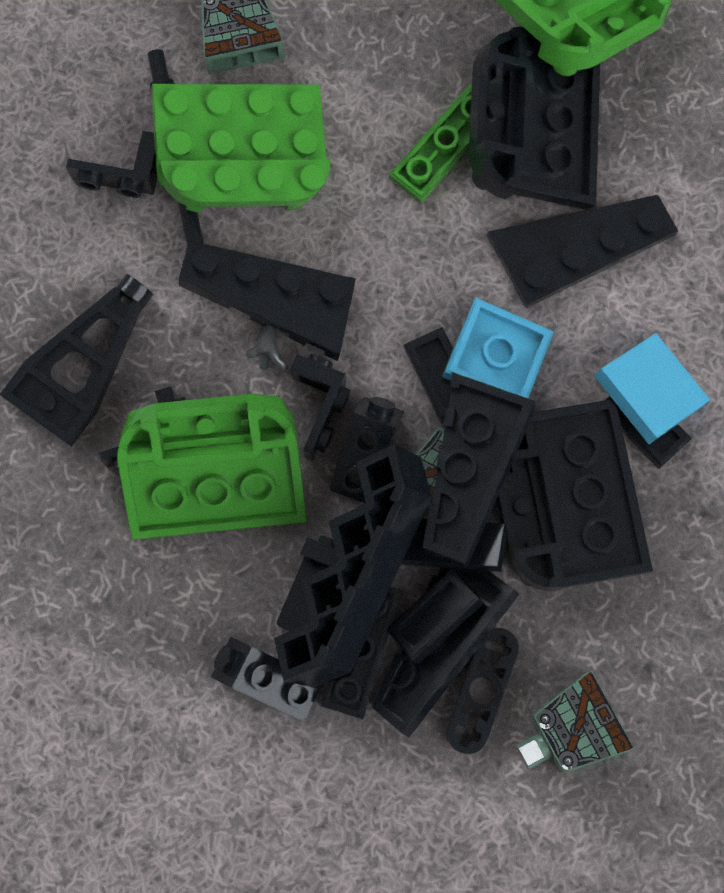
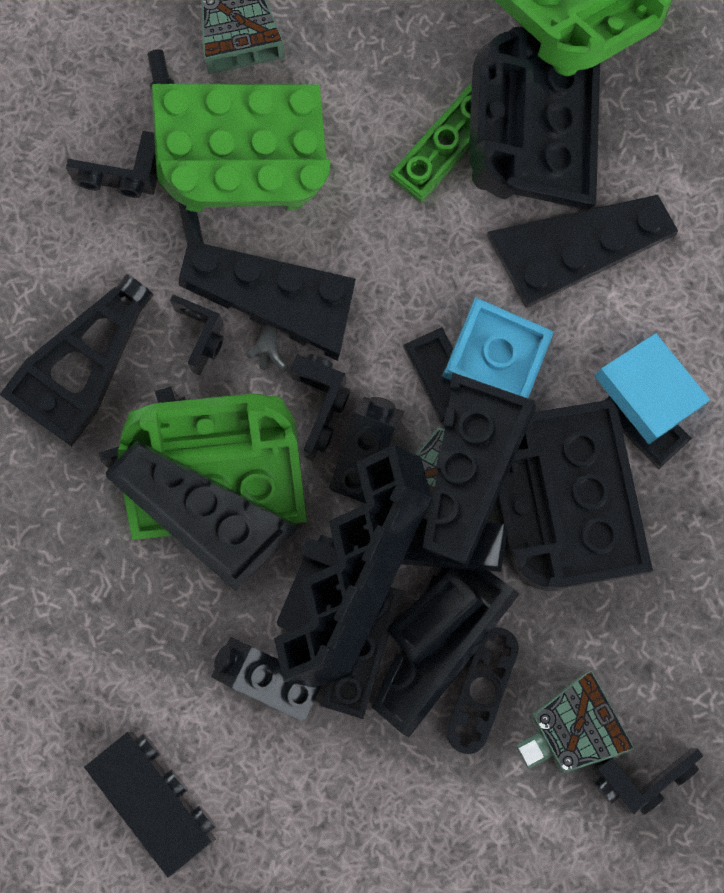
(151, 802): none -> black brick
(207, 518): none -> black wing
(210, 338): none -> black bracket
(617, 786): none -> black bracket

